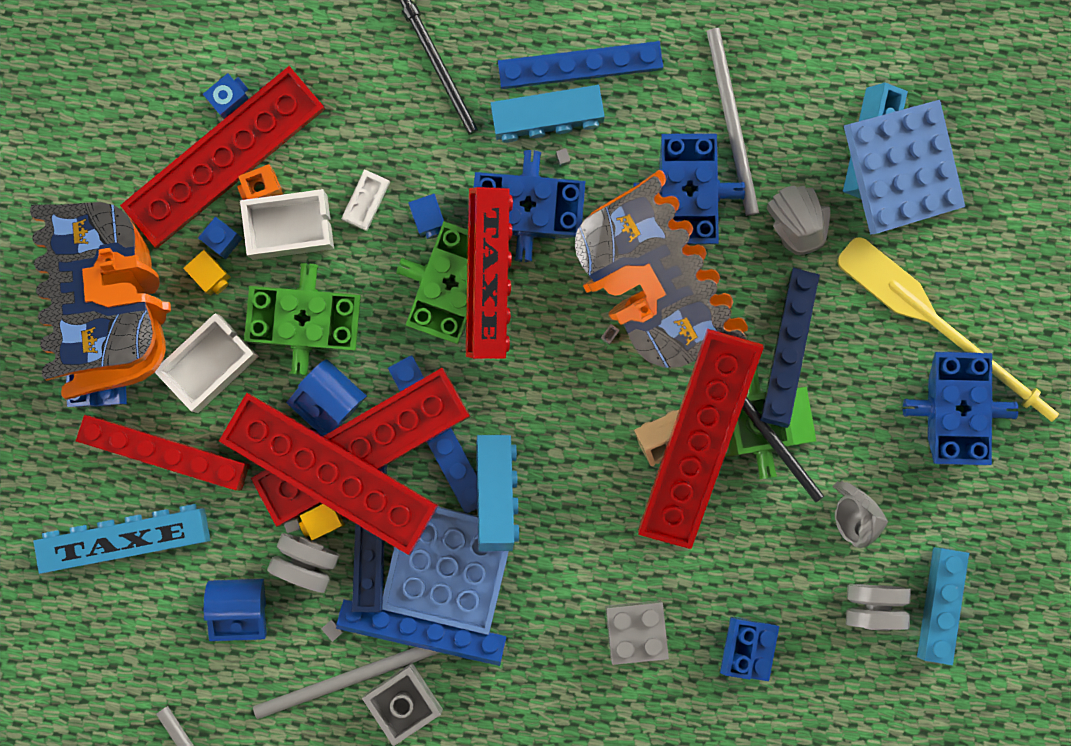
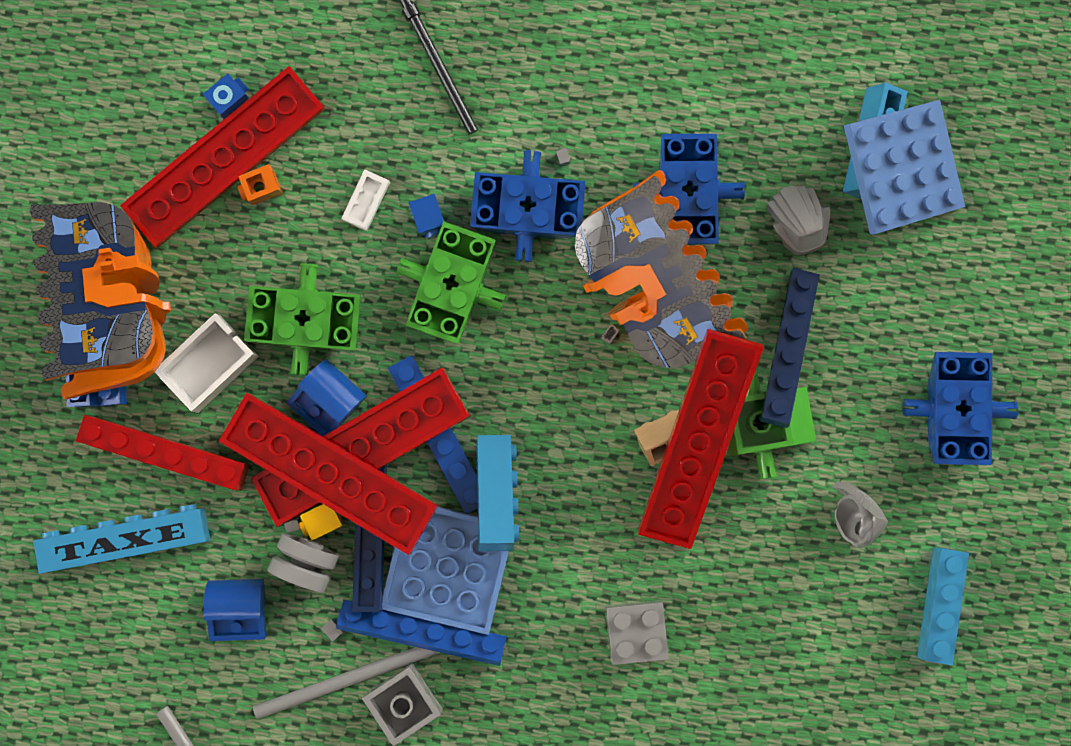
(207, 273): yellow brick -> none
(220, 237): blue brick -> none
(287, 224): white piece -> none
(488, 273): red brick -> none
(547, 112): dark azure brick -> none
(580, 65): blue plate -> none
(732, 120): light grey piece -> none
(749, 649): blue brick -> none
(782, 451): black bar -> none
(878, 607): light grey wheel -> none
(906, 297): light yellow piece -> none

